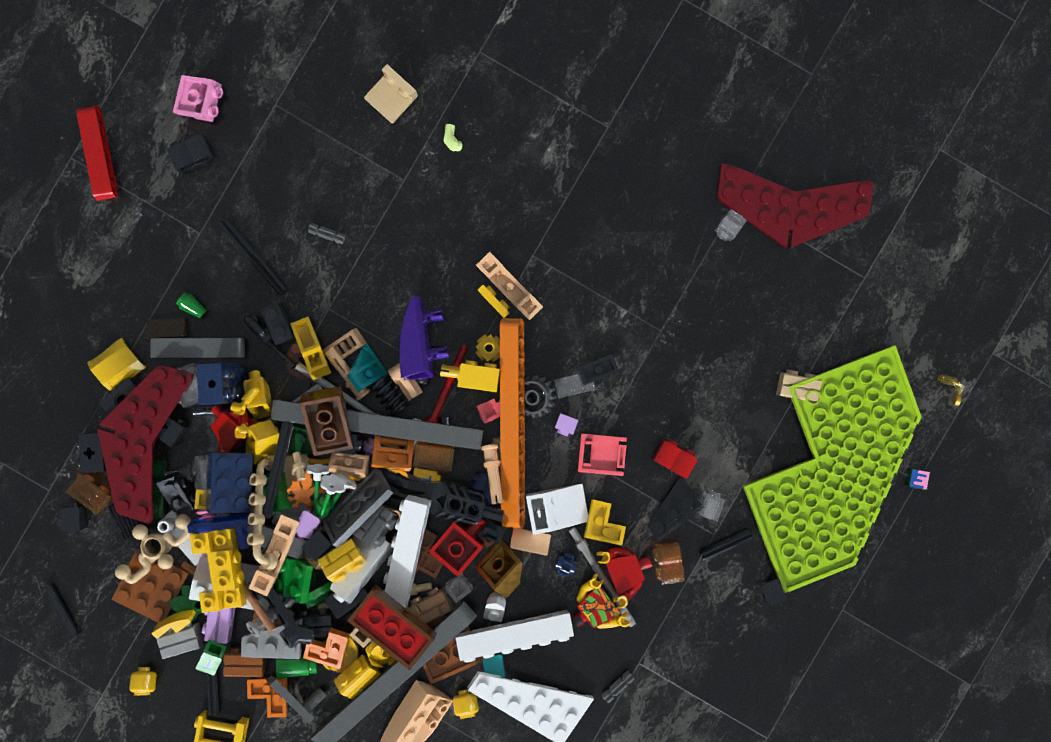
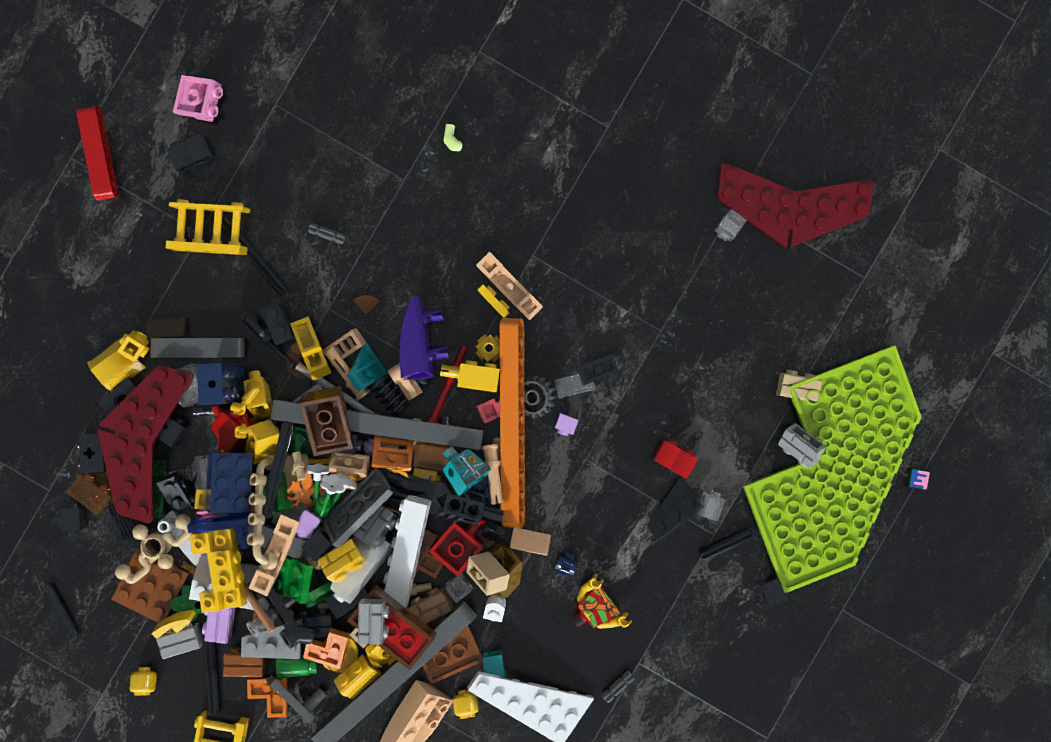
(134, 345): none -> yellow brick
(190, 304): green cone -> none
(197, 243): none -> yellow fence
(211, 657): brick -> none
(366, 303): none -> reddish brown tile
(372, 621): none -> light grey brick
(391, 95): tan bracket -> none
(464, 469): none -> teal torso
(487, 573): none -> tan brick
(514, 635): white brick -> none
(557, 508): white slope -> none
(582, 545): light grey bar -> none
(598, 526): yellow plate -> none
(605, 454): coral container -> none
(624, 572): red torso -> none
(669, 562): clear orange brick -> none
(802, 445): none -> light grey brick
(958, 389): clear yellow piece -> none

